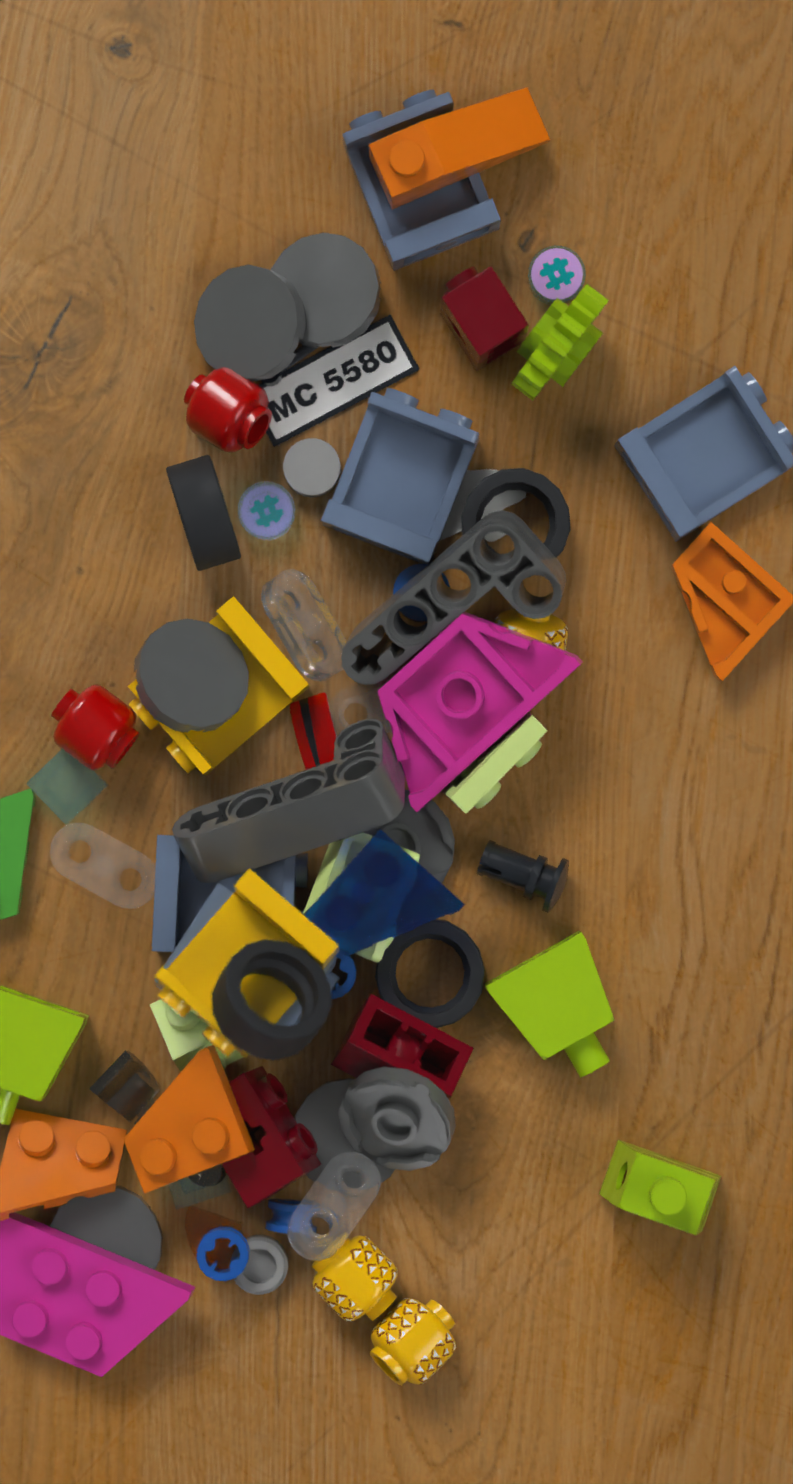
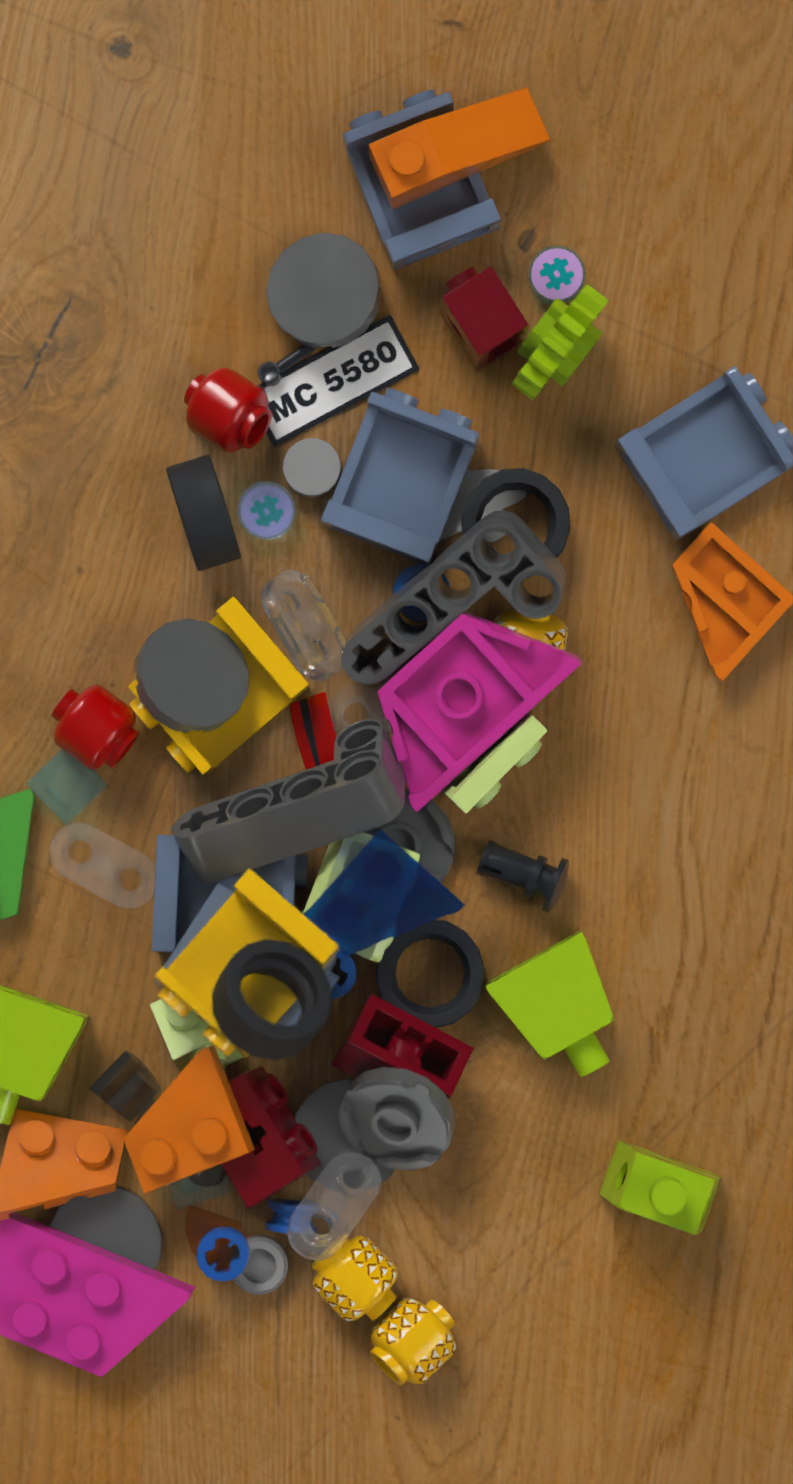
(250, 322): dark grey tile -> none

